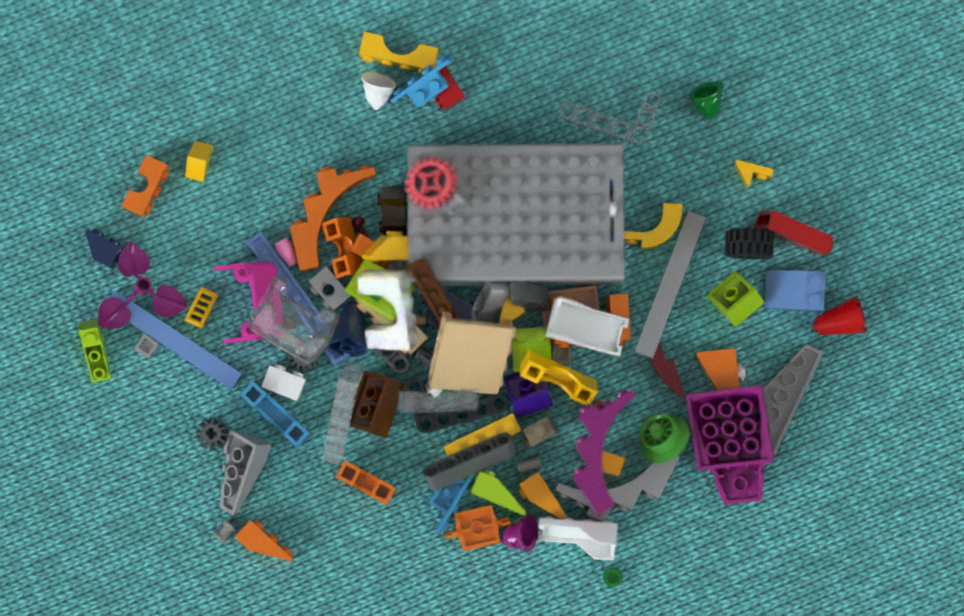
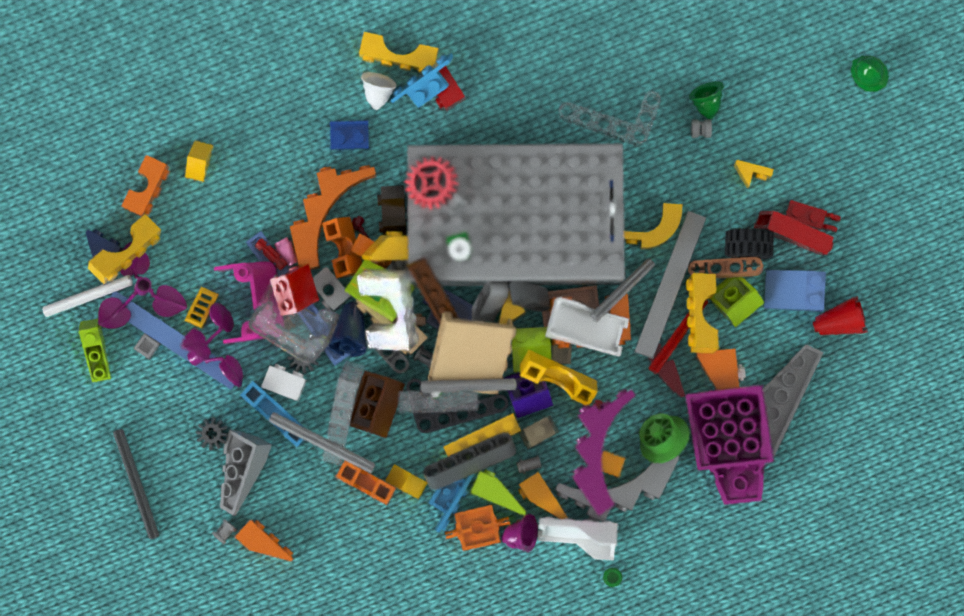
(87, 296): none -> white axle
(108, 264): none -> yellow arch
(136, 484): none -> dark grey axle
(198, 346): none -> magenta plant
(271, 254): none -> red axle
(294, 290): none -> red panel
(321, 442): none -> light grey axle
(349, 135): none -> blue plate
(406, 481): none -> yellow slope
(459, 246): none -> white piece
(480, 385): none -> light grey axle
(622, 290): none -> light grey axle
(671, 344): none -> red axle
(702, 336): none -> yellow arch
(706, 128): none -> light grey wheel
(725, 264): none -> nougat beam
(811, 216): none -> red hinge
(869, 73): none -> green piece

